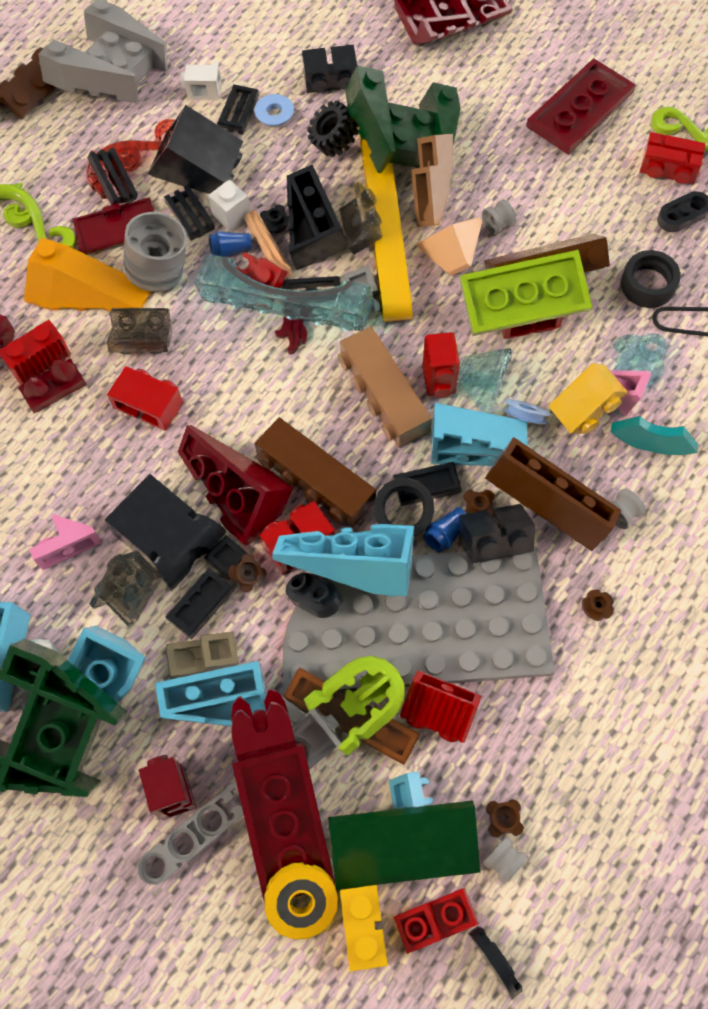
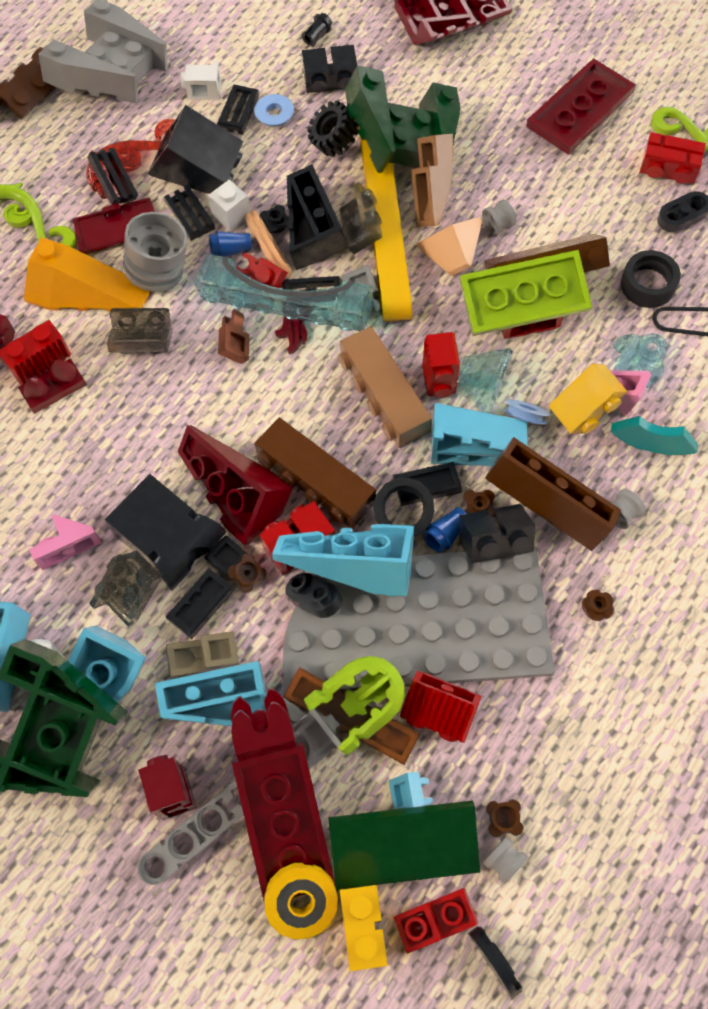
(139, 392): red piece -> none
(232, 340): none -> copper plate
(320, 25): none -> black pin

